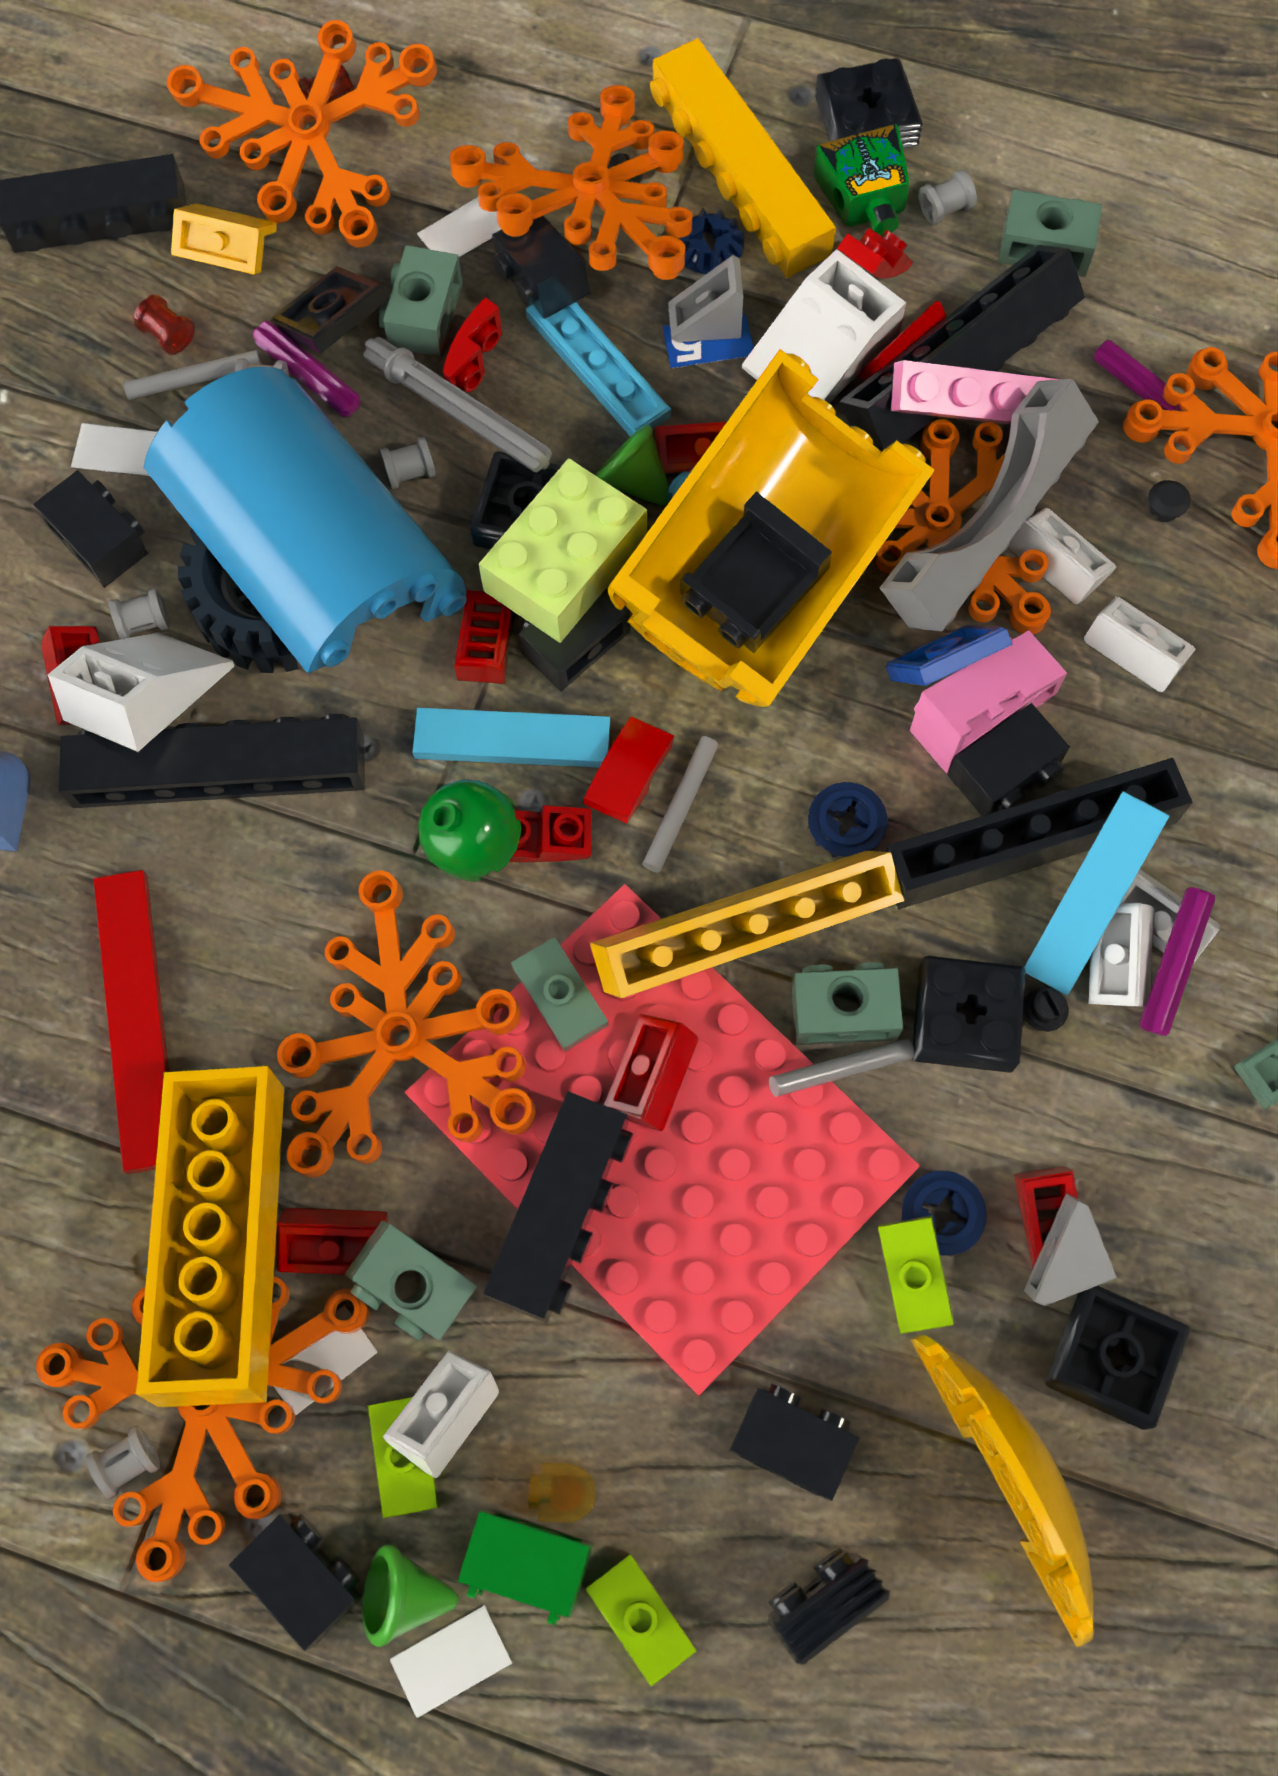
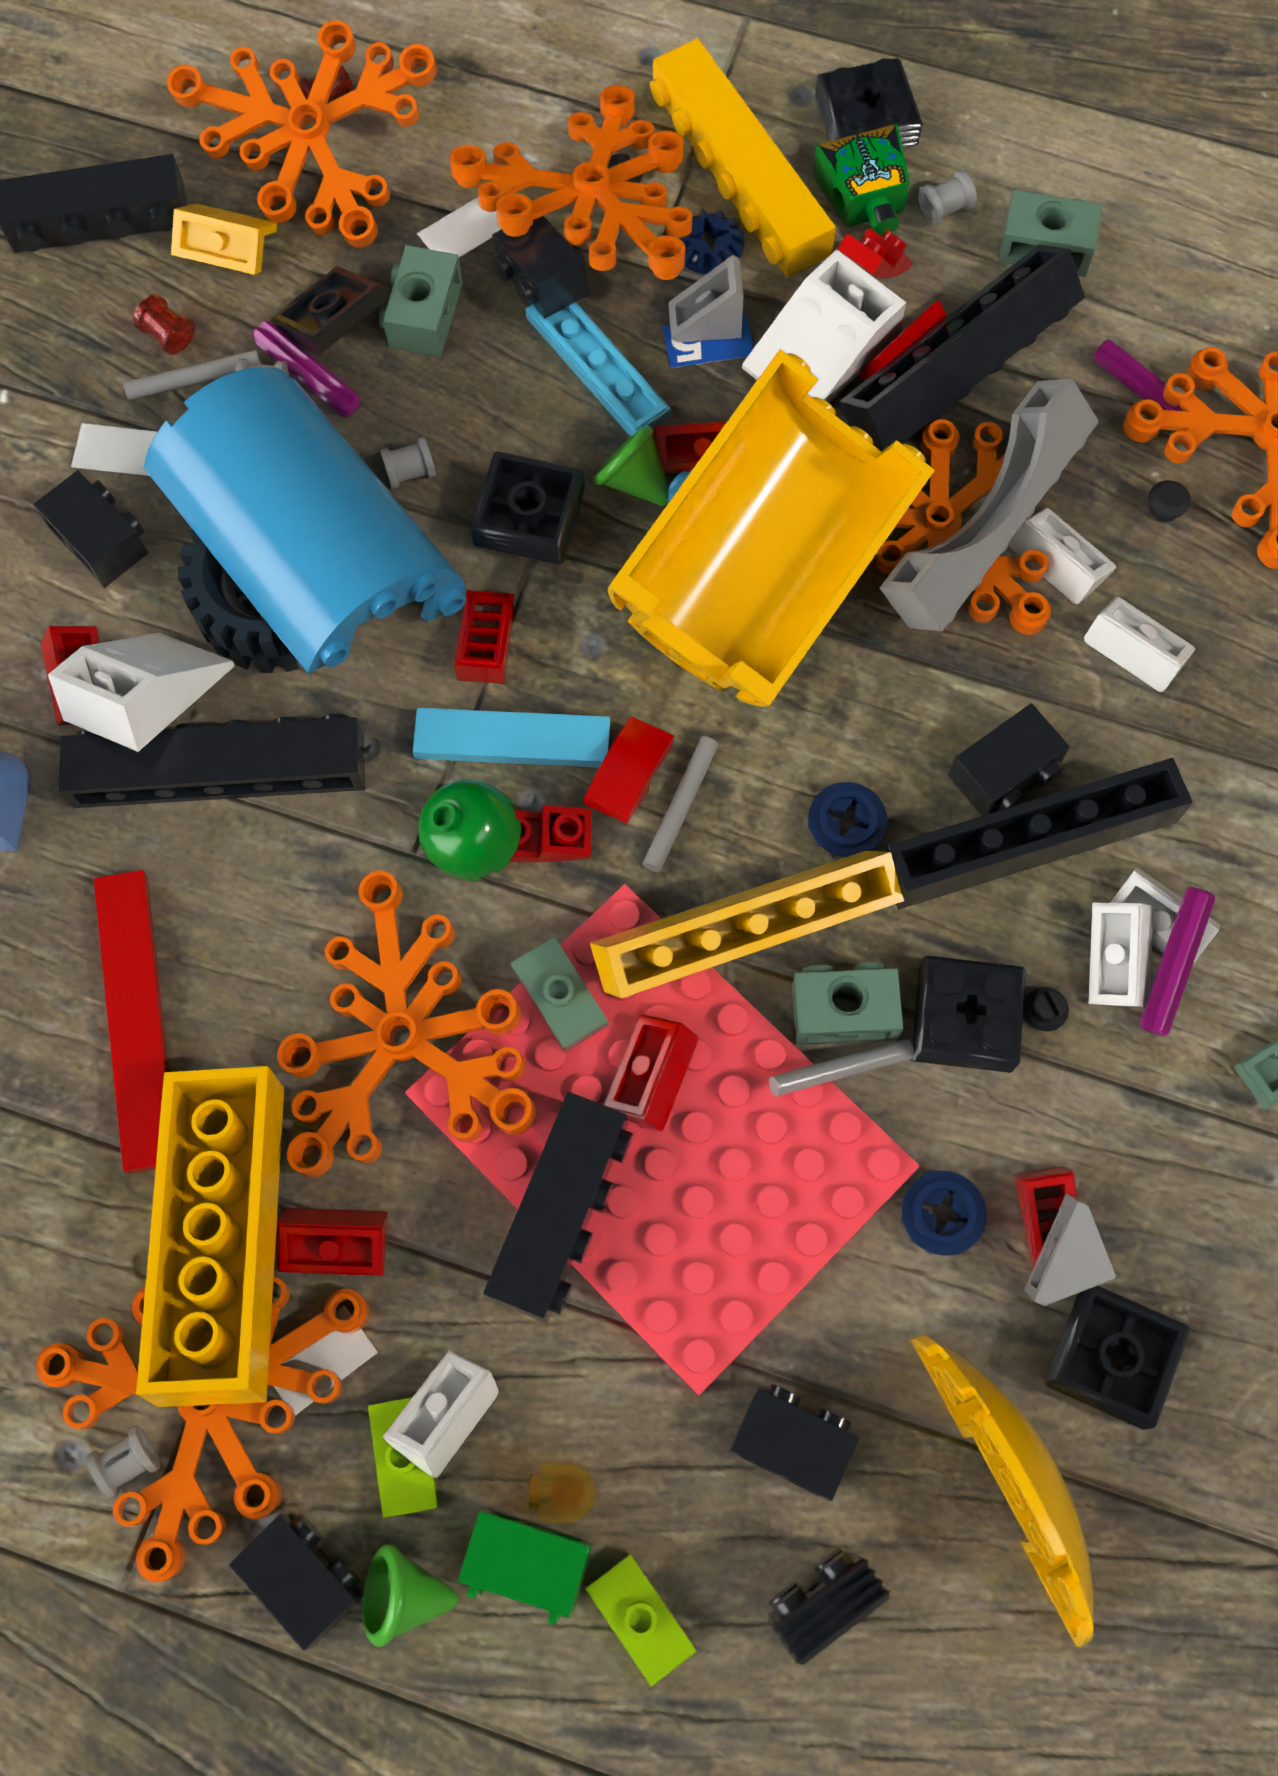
(139, 614): light grey bush -> none
(402, 368): light grey axle -> none
(440, 1290): sand green brick -> none
(450, 1661): white sticker -> none
(477, 335): red slope -> none
(563, 550): yellowish green brick -> none
(585, 644): black brick -> none
(755, 574): black panel -> none
(916, 1274): lime plate -> none
(947, 654): blue tile -> none
(958, 391): bright pink plate -> none
(983, 697): bright pink wedge -> none
(1096, 892): medium azure tile -> none

